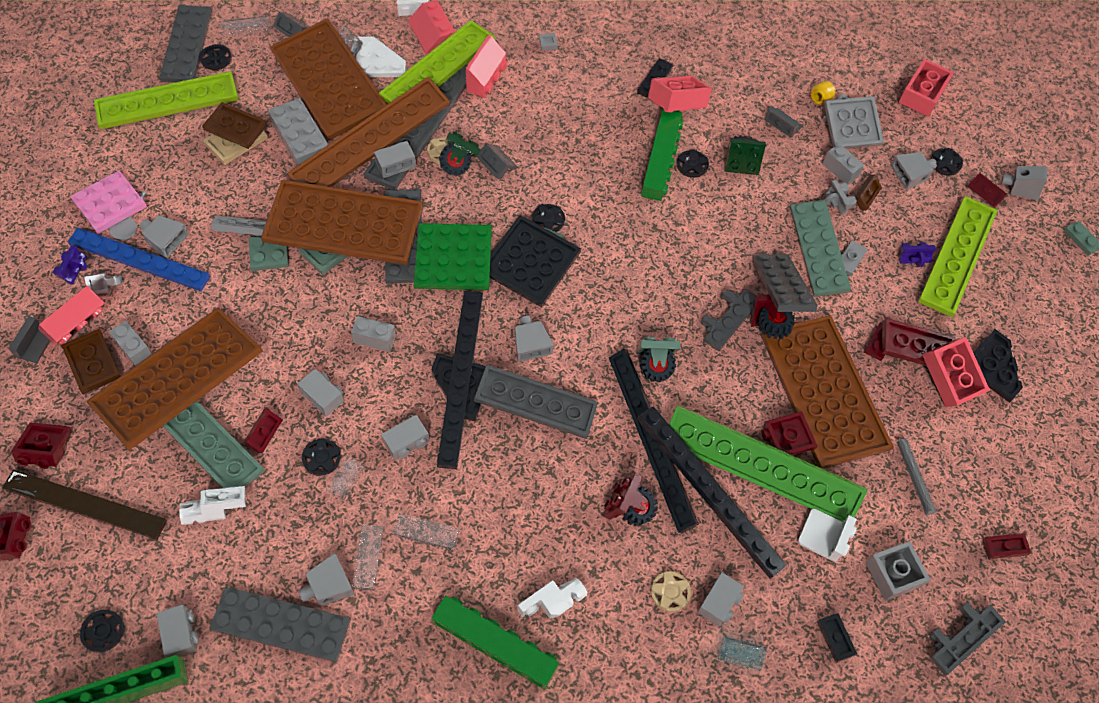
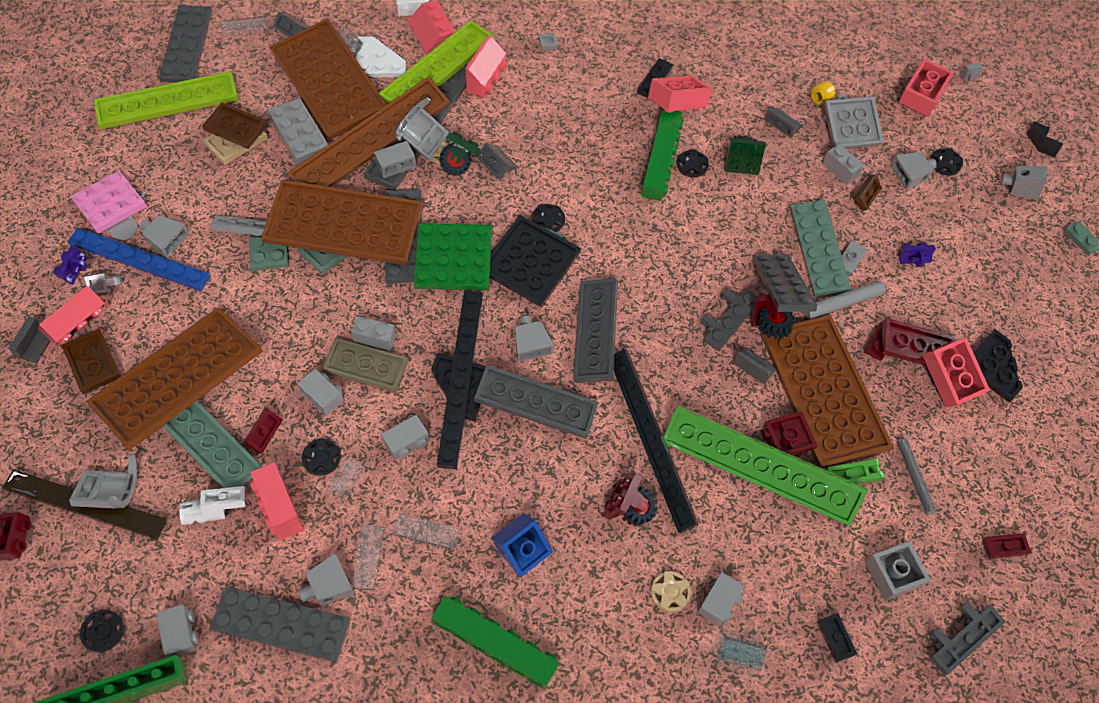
(41, 445): dark red plate -> none
(106, 488): none -> light grey piece
(130, 343): light grey brick -> none
(215, 59): black wheel -> none
(275, 502): none -> coral brick
(365, 365): none -> dark tan tile
(421, 130): none -> light grey piece
(522, 544): none -> blue slope
(552, 599): white plate -> none
(596, 331): none -> dark grey plate
(657, 360): plate -> none
(712, 492): black plate -> none
(754, 365): none -> dark grey panel
(827, 535): white bracket -> none
(837, 197): light grey hips -> none
(847, 299): none -> light grey piece
(859, 471): none -> bright green plate
(958, 256): lime plate -> none
(971, 71): none -> light grey plate
(987, 190): dark red plate -> none
(1043, 144): none -> black slope

